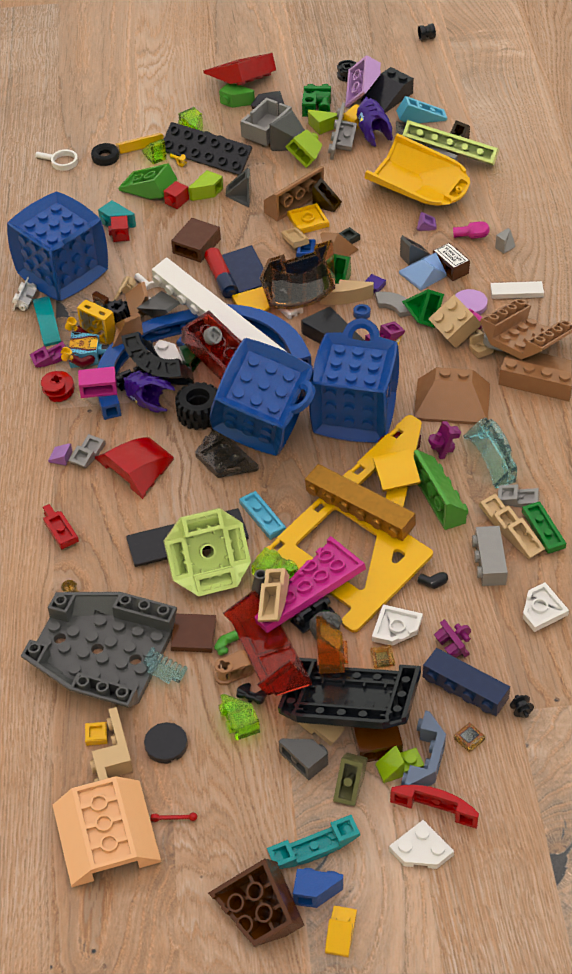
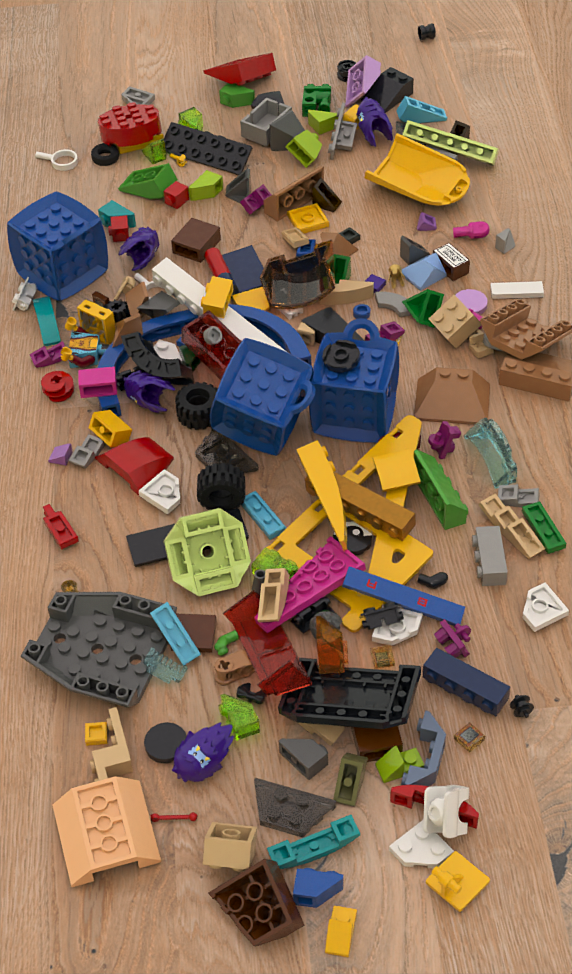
(110, 428): none -> yellow brick
(129, 124): none -> red brick
(138, 96): none -> light grey wing
(141, 247): none -> dark purple head
(162, 492): none -> white plate
(175, 633): none -> medium azure tile
(202, 752): none -> dark purple head
(217, 296): none -> yellow brick
(221, 487): none -> black tyre
(229, 846): none -> tan brick
(255, 199): none -> magenta slope
(289, 808): none -> clear smoke wing
(307, 334): none -> tan slope
(325, 485): none -> yellow slope
(341, 356): none -> black tile
(357, 538): none -> tile
(388, 612): none -> black hinge
(395, 272): none -> pearl gold piece
(408, 597): none -> blue tile
(442, 809): none -> white piece
(457, 881): none -> yellow plate

